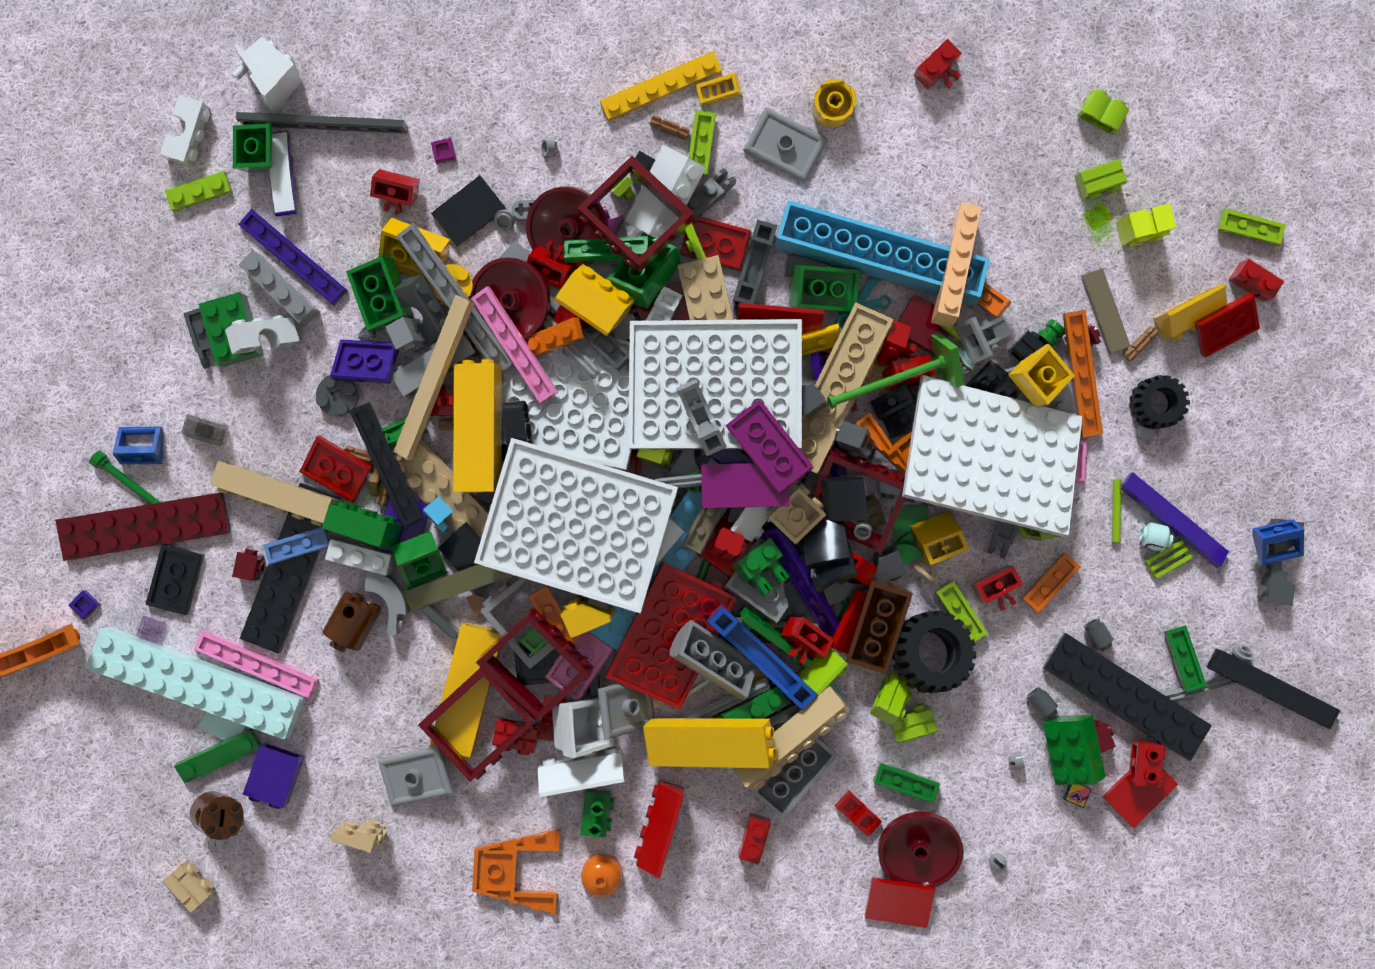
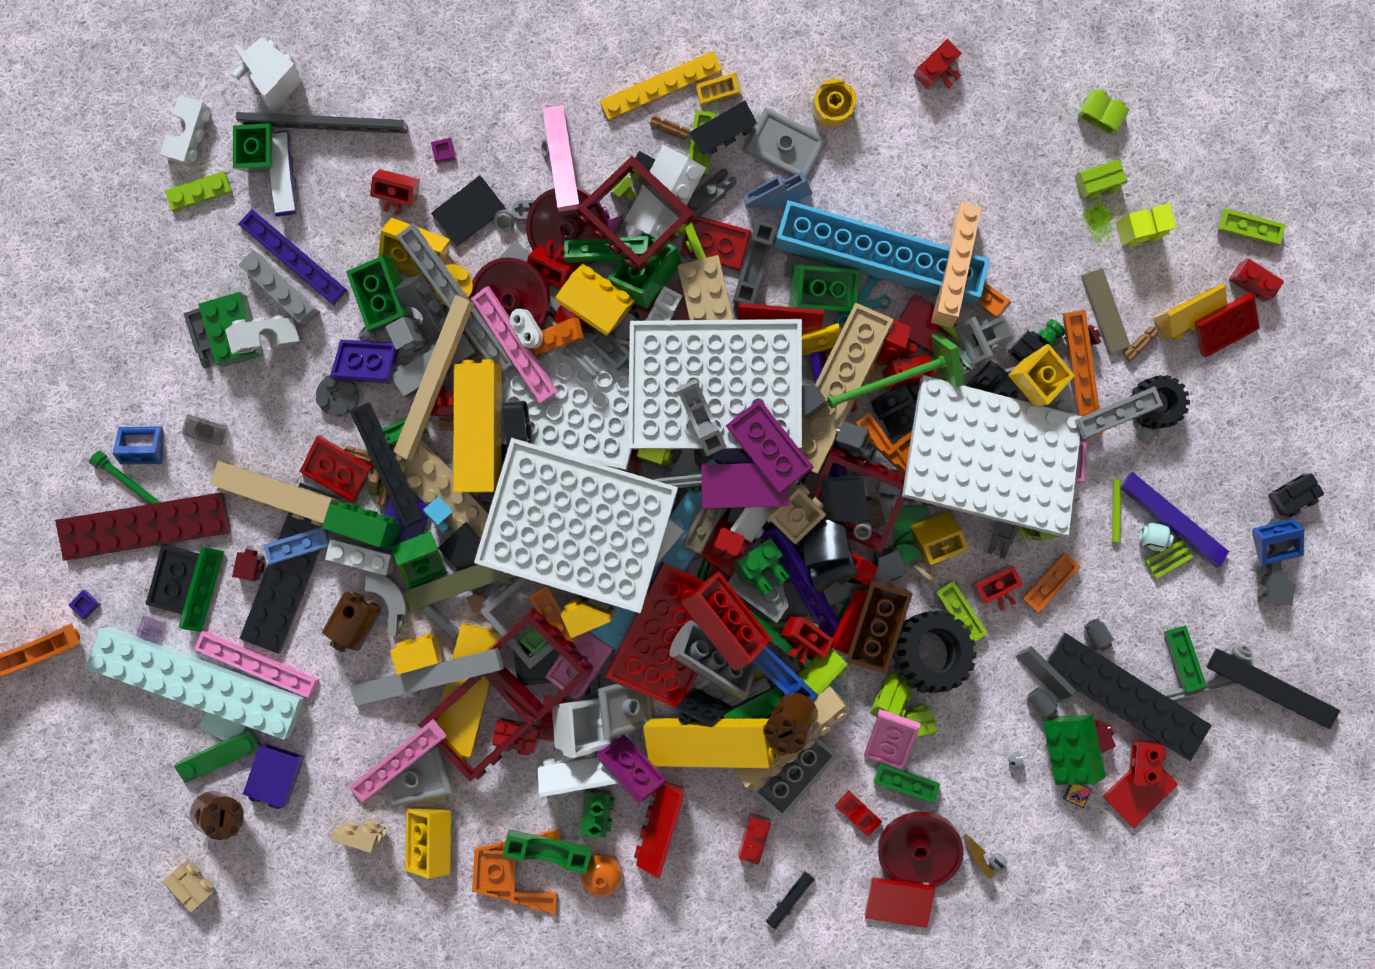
(201, 589): none -> green plate
(398, 761): none -> bright pink tile
(417, 654): none -> yellow slope
(427, 677): none -> light grey tile
(428, 841): none -> yellow slope
(525, 327): none -> white plate
(530, 846): none -> green arch
(561, 158): none -> bright pink tile
(631, 768): none -> magenta tile
(701, 707): none -> black hinge
(723, 129): none -> black wedge
(726, 621): none -> red slope
(778, 192): none -> sand blue slope
(791, 723): none -> reddish brown cylinder
(794, 894): none -> black pin
(891, 739): none -> bright pink tile
(976, 853): none -> pearl gold slope
(1046, 673): none -> dark grey tile
(1119, 412): none -> light grey tile
(1296, 494): none -> black brick

